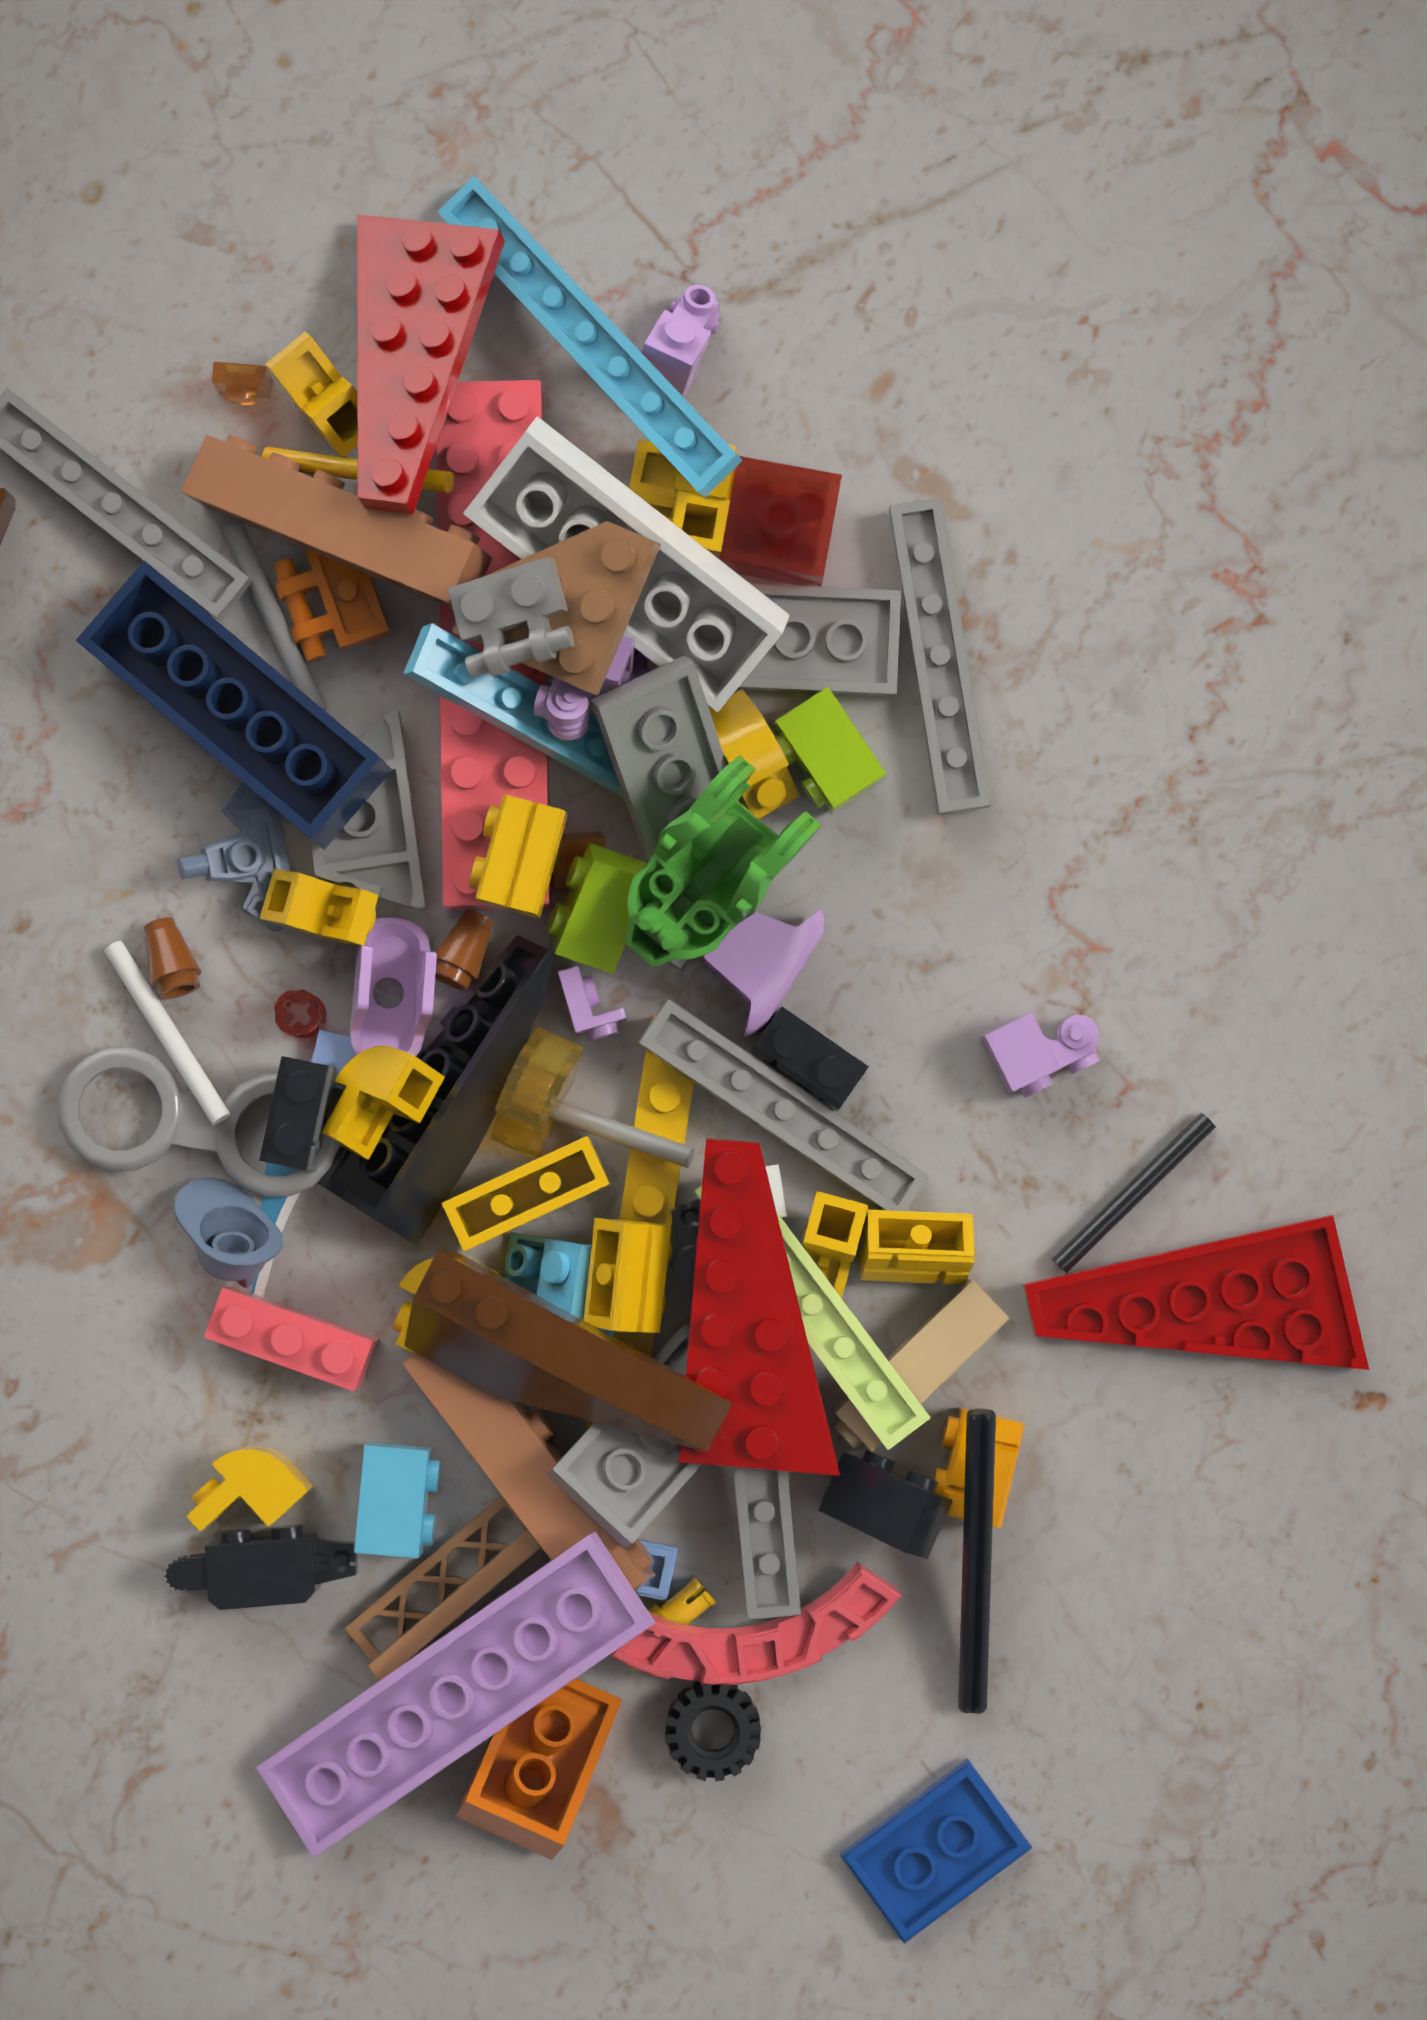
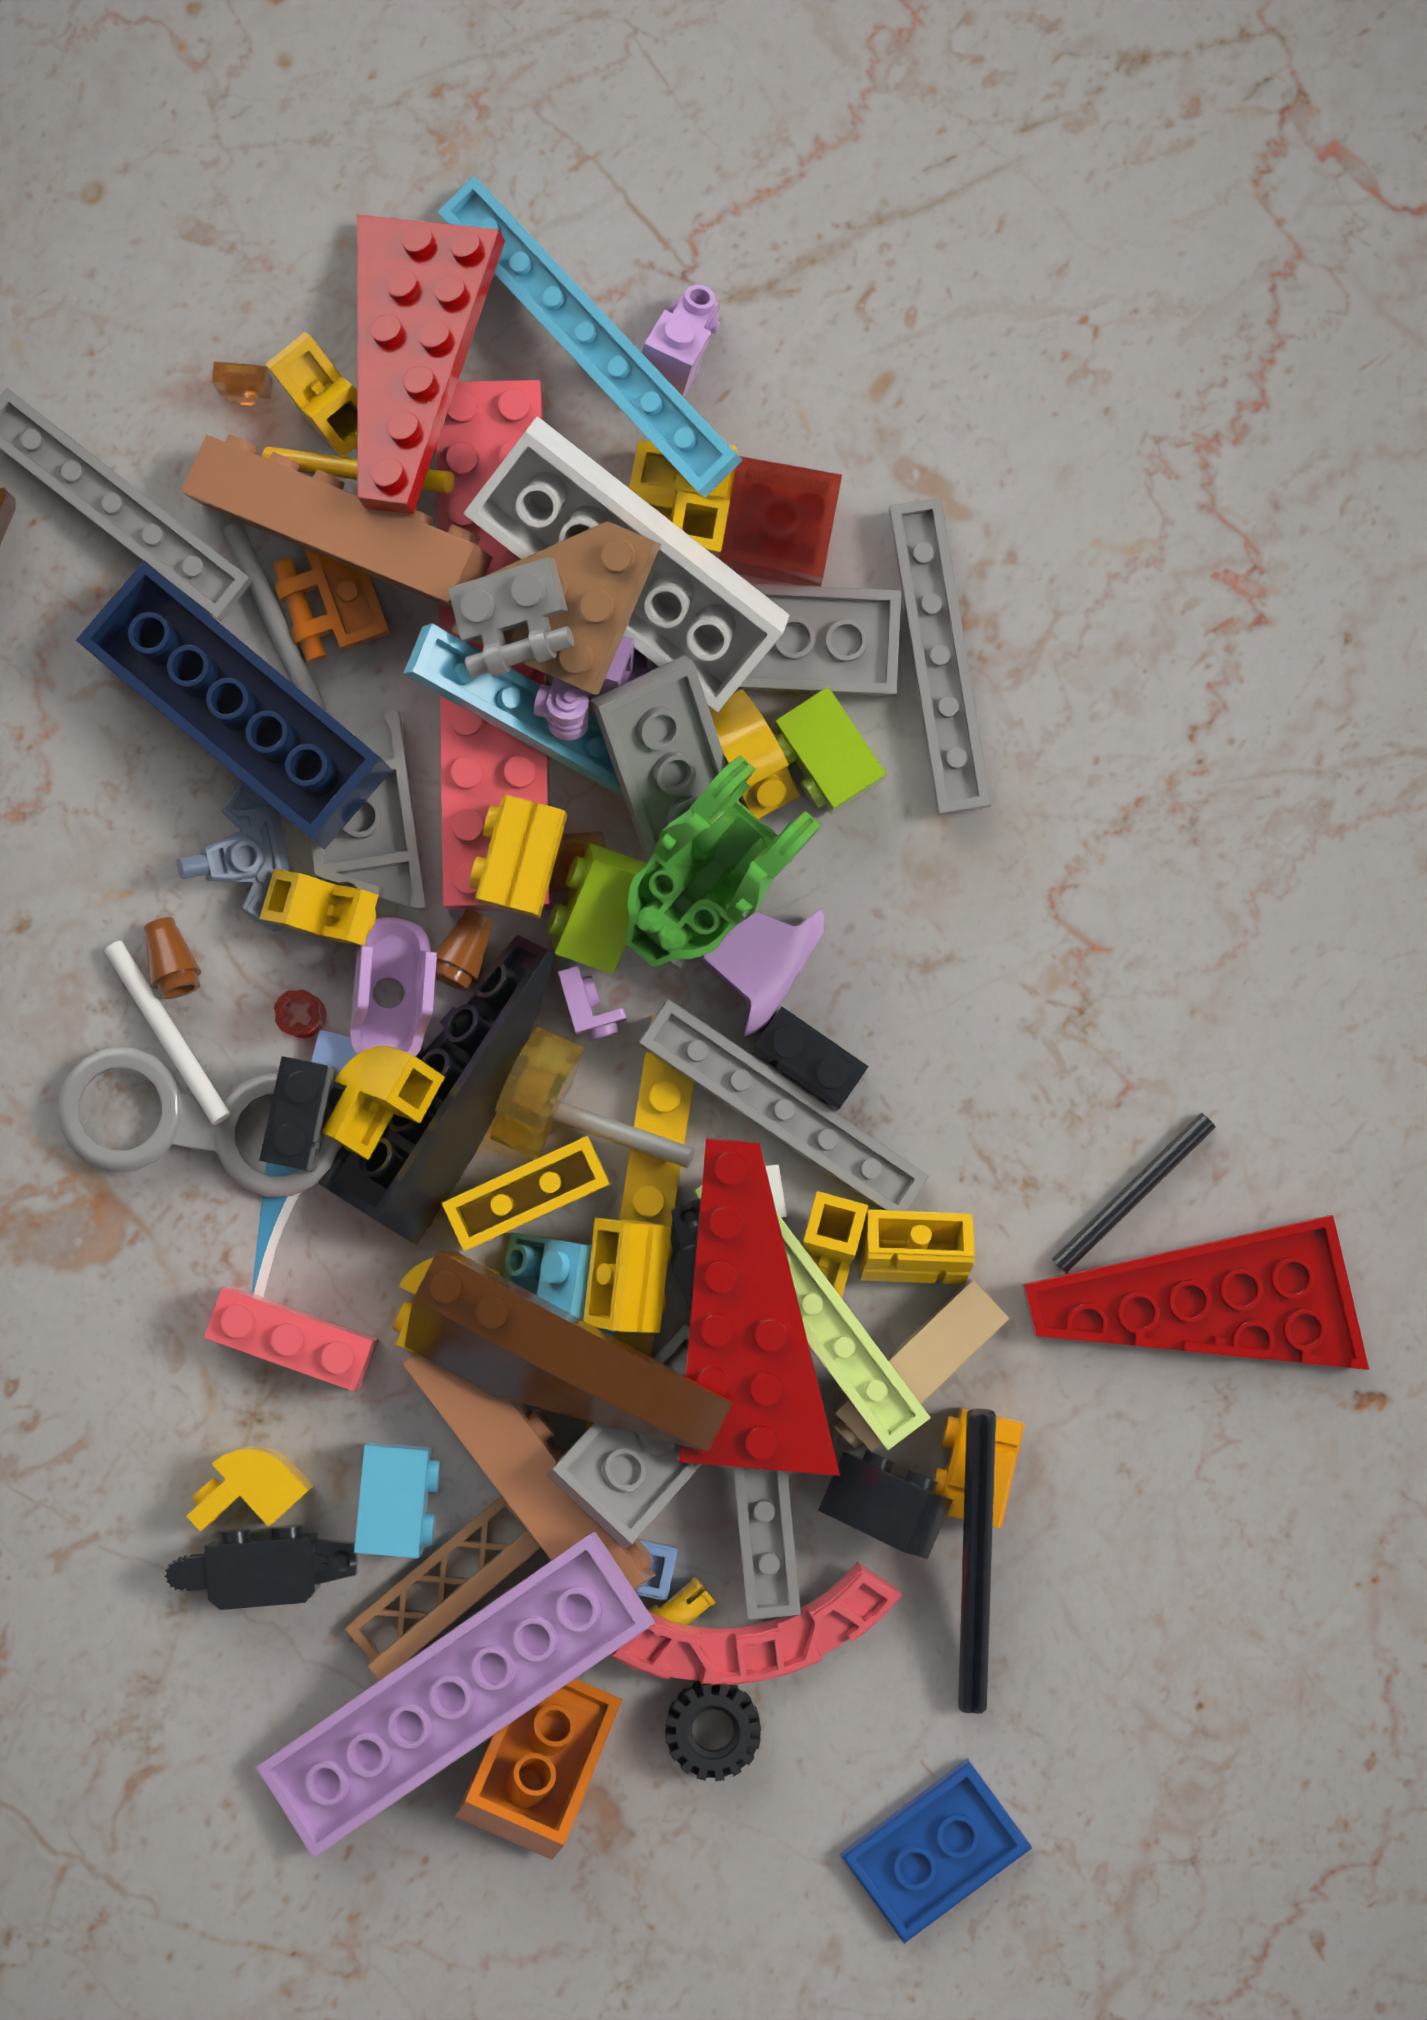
(228, 1229): sand blue piece -> none
(1028, 1057): lavender brick -> none

